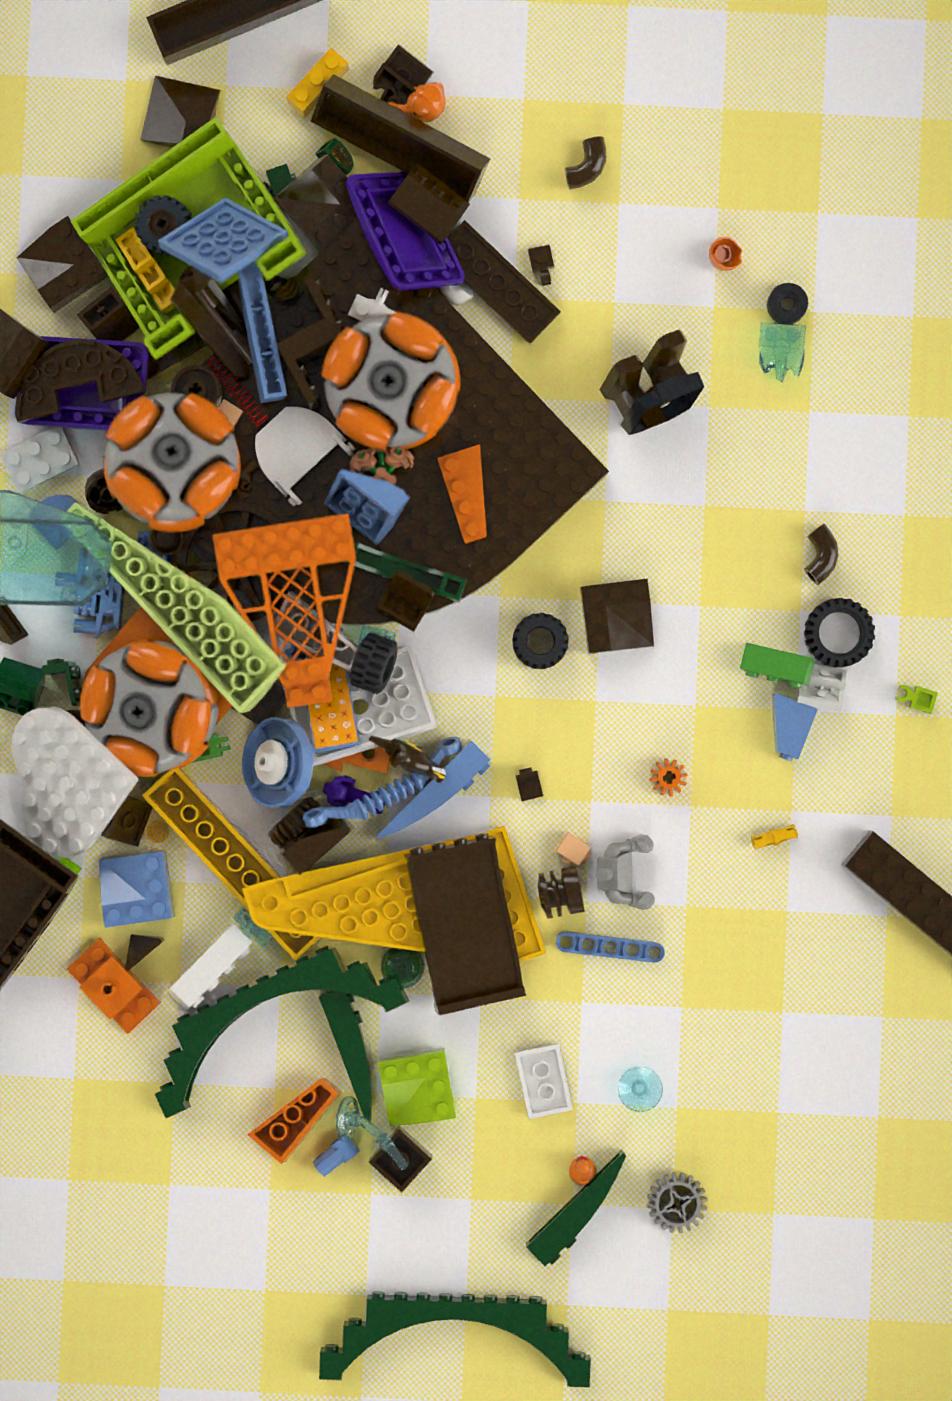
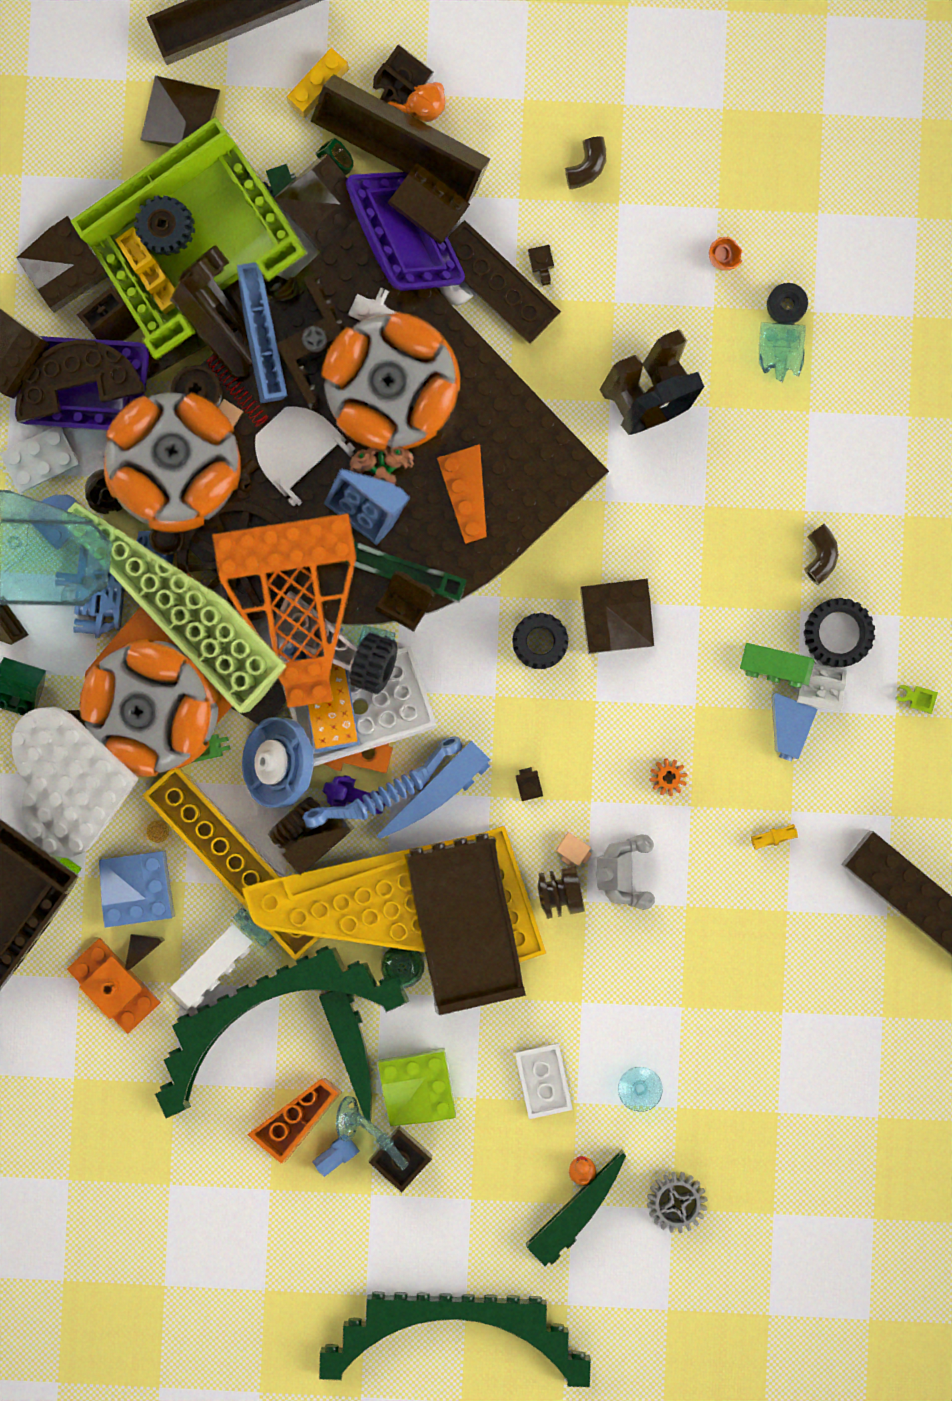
(73, 673): dark green bracket -> none
(128, 822): dark brown bracket -> none
(223, 239): medium blue plate -> none
(314, 334): none -> dark grey wheel
(410, 757): dark brown animal -> none
(620, 951): medium blue beam -> none

